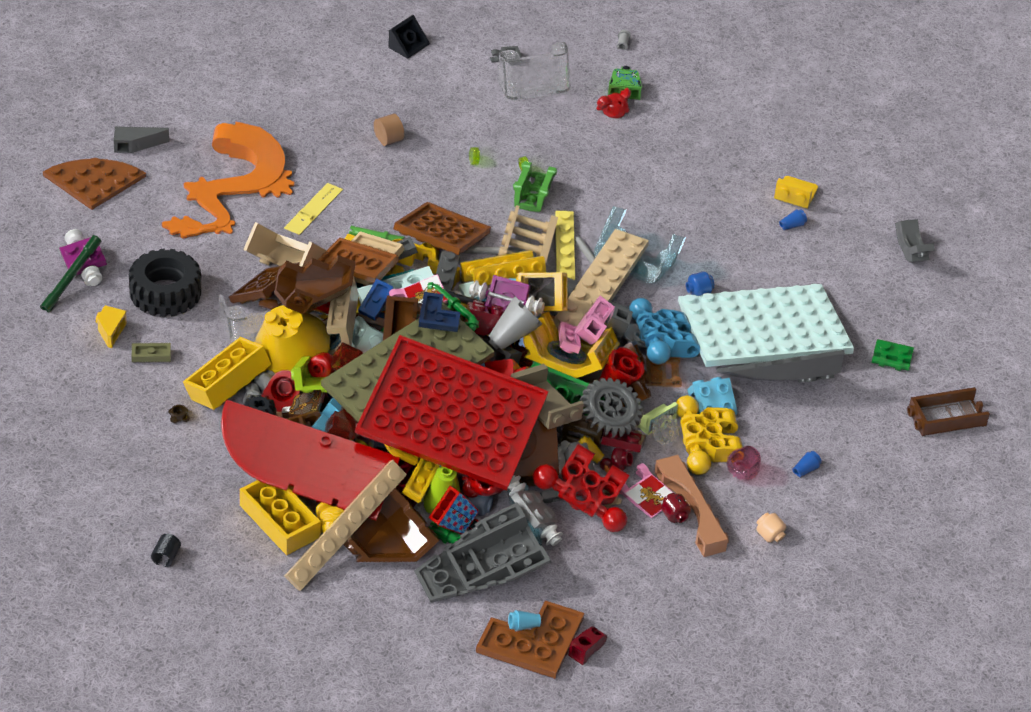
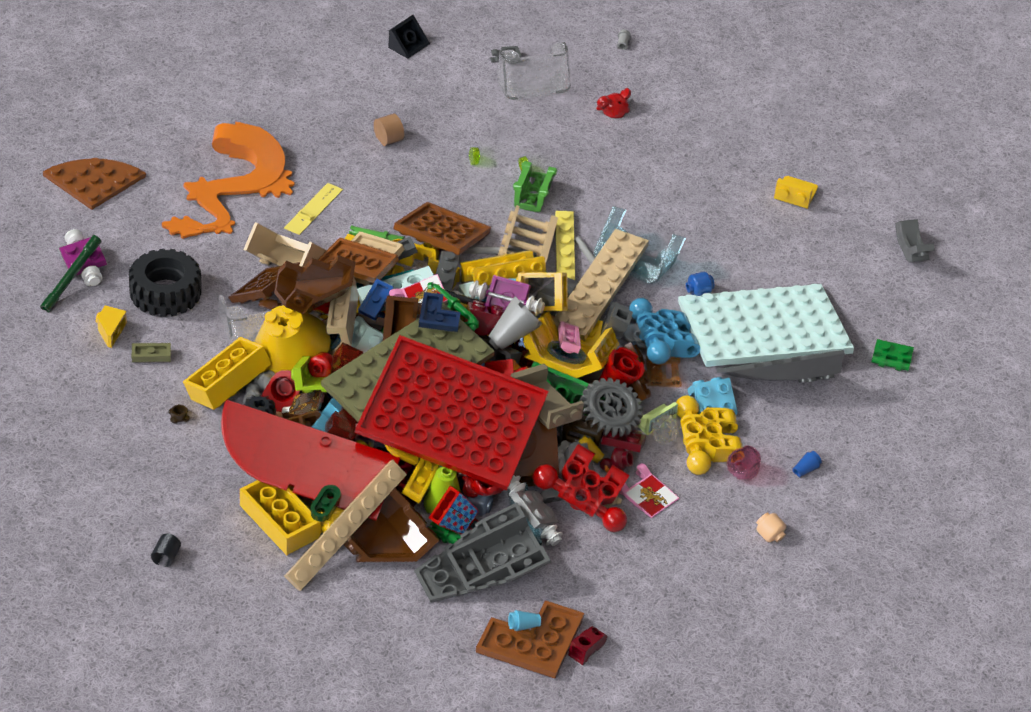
(138, 138): dark grey slope -> none
(324, 504): none -> dark green plate
(593, 321): bright pink arch -> none
(623, 79): bright green torso -> none
(674, 475): nougat arch -> none
(676, 508): dark red head -> none
(794, 219): blue cone -> none
(947, 411): reddish brown door -> none

